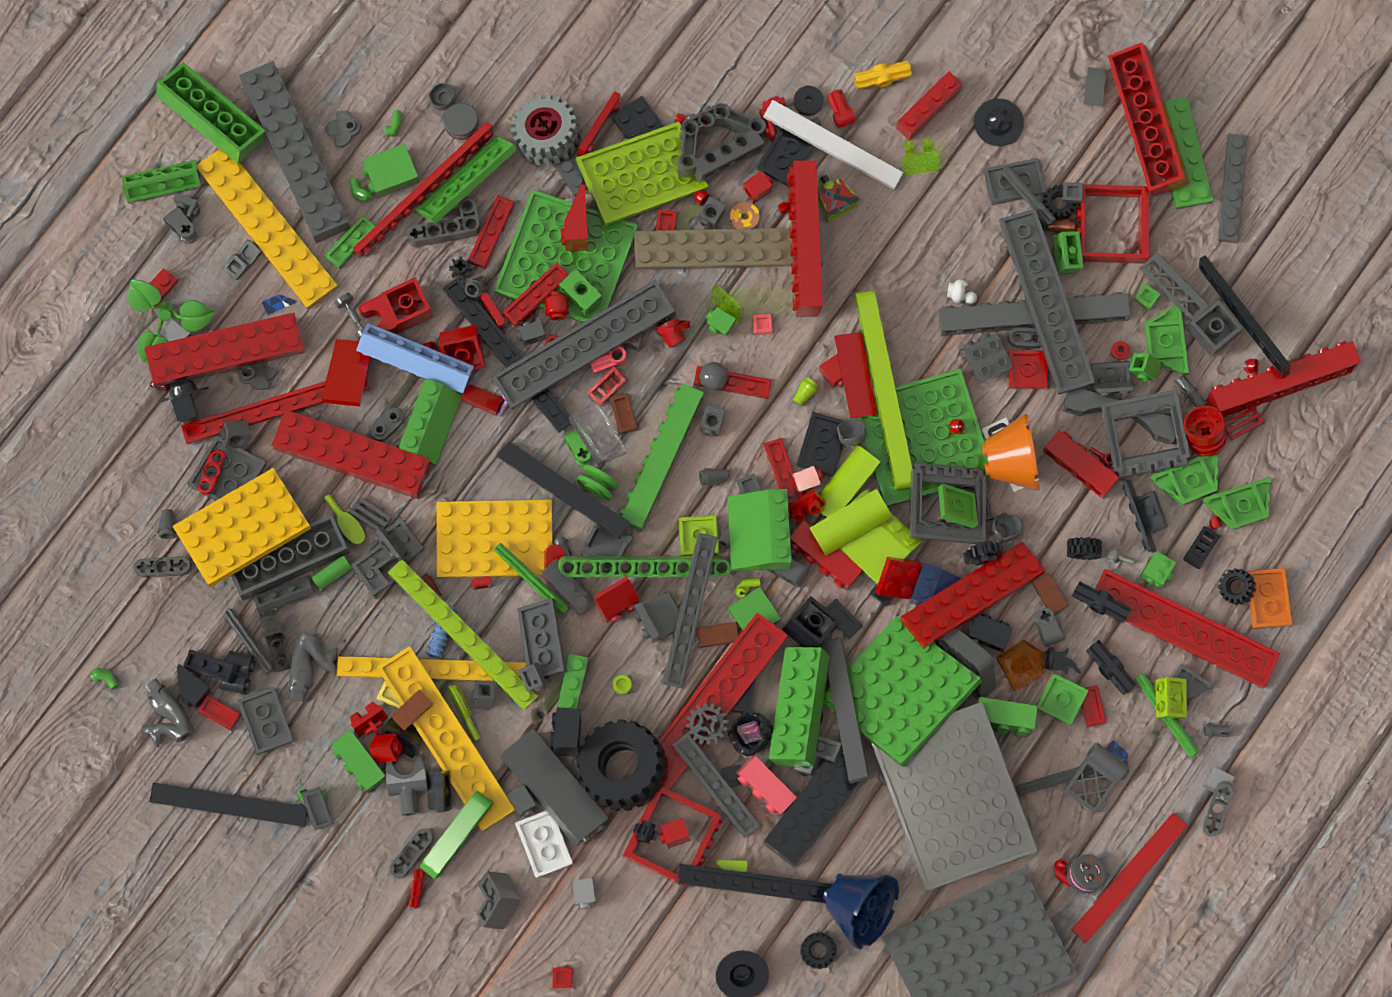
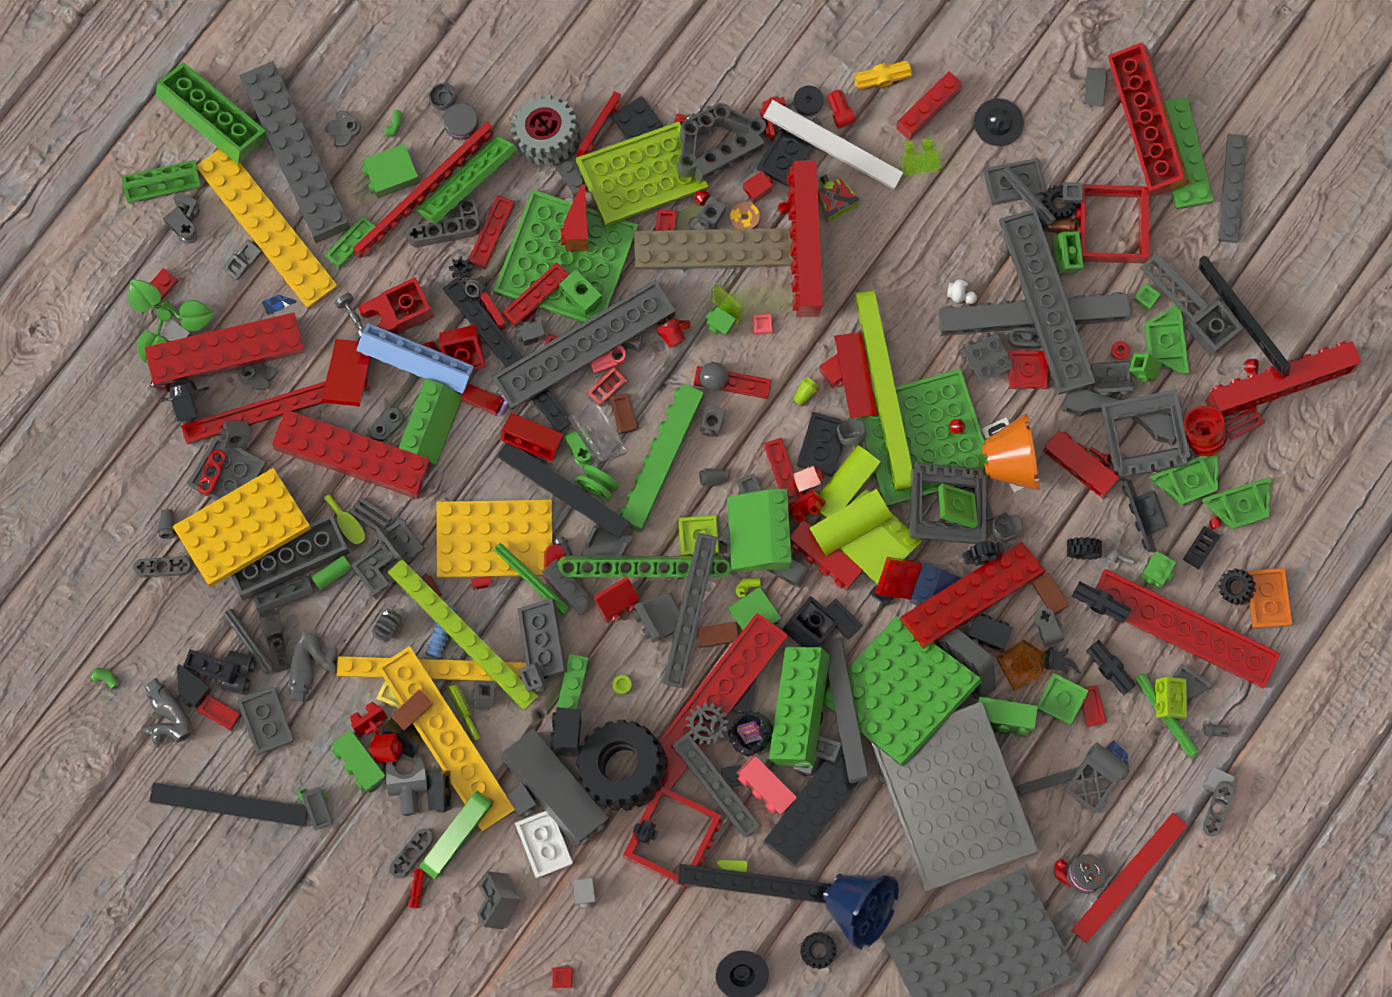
(359, 193): bright green arm -> none
(386, 625): none -> dark grey gear
(531, 437): none -> red brick
(556, 306): red head -> none
(674, 833): red brick -> none
(1190, 391): dark grey pin -> none

